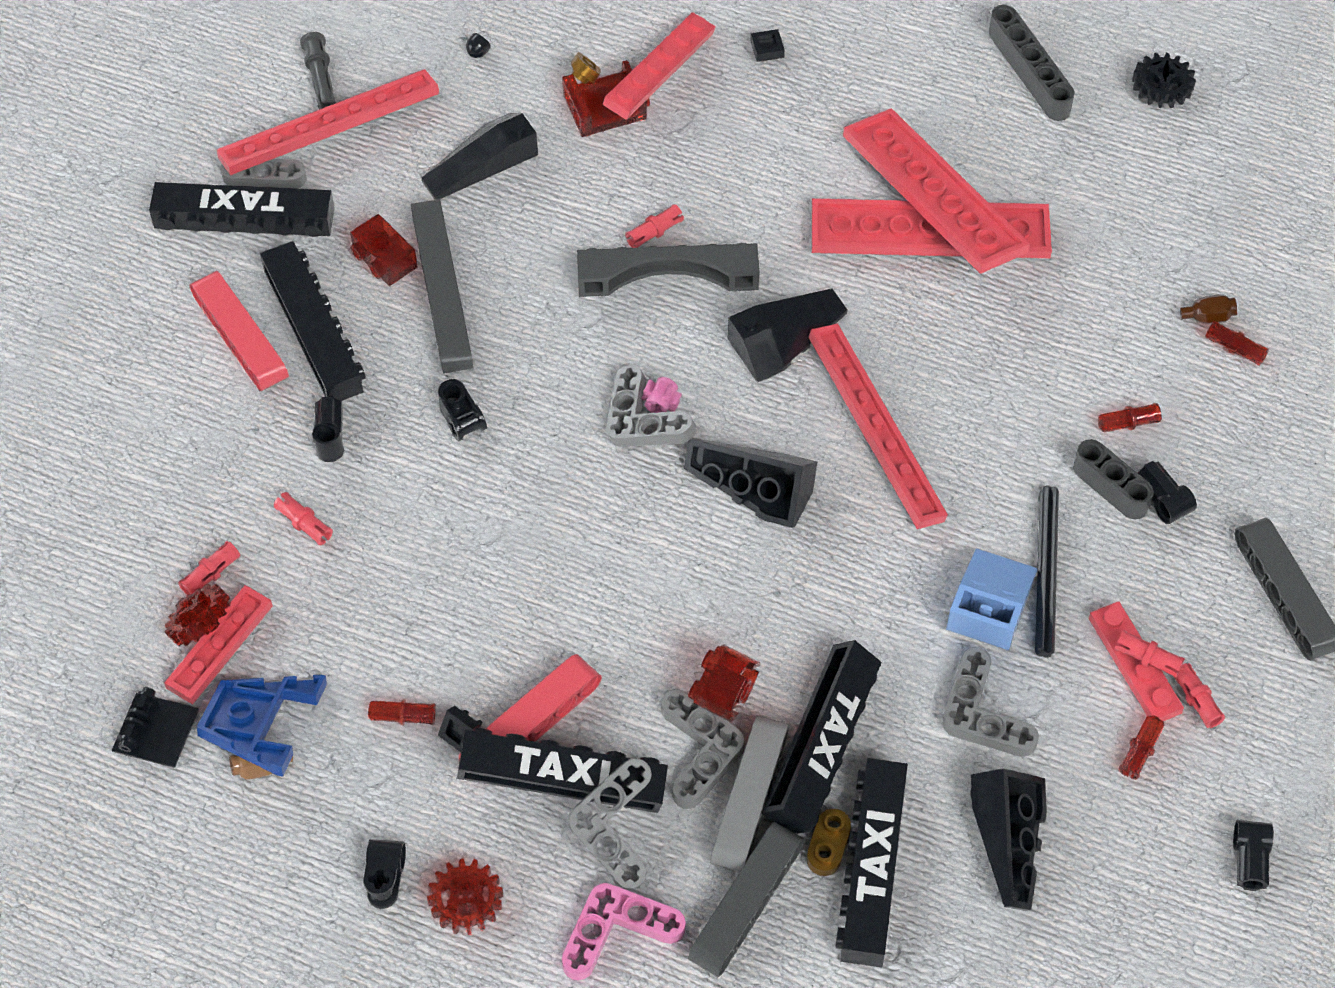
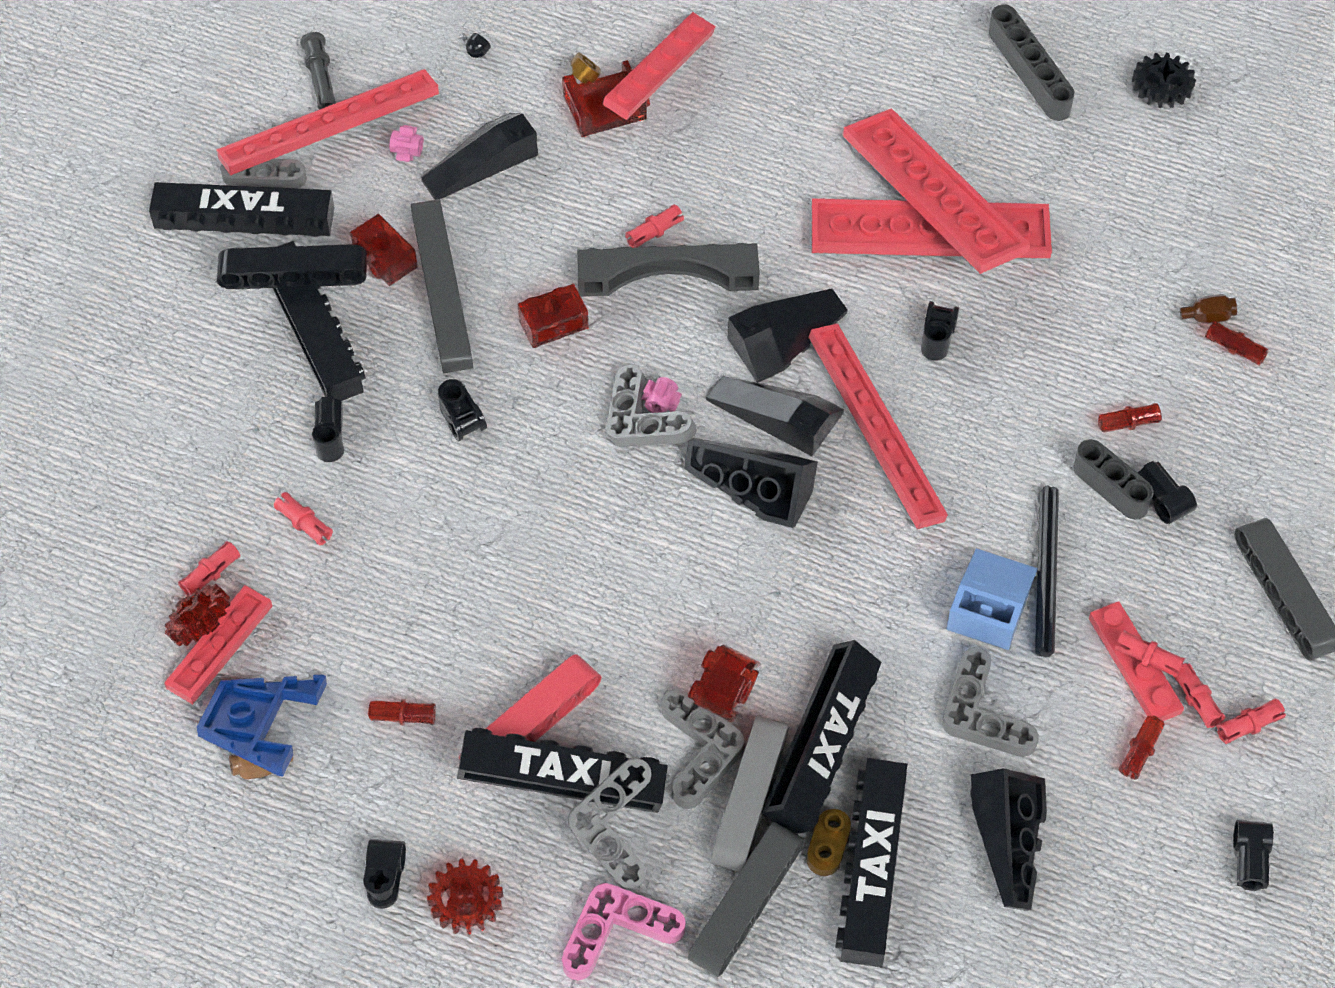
(155, 729): black hinge -> none
(239, 331): coral beam -> none
(292, 266): none -> black beam
(406, 143): none -> bright pink gear
(454, 726): black tile -> none
(542, 326): none -> clear red brick
(767, 45): black plate -> none
(786, 414): none -> black wedge
(938, 331): none -> black piece
(1250, 721): none -> coral pin

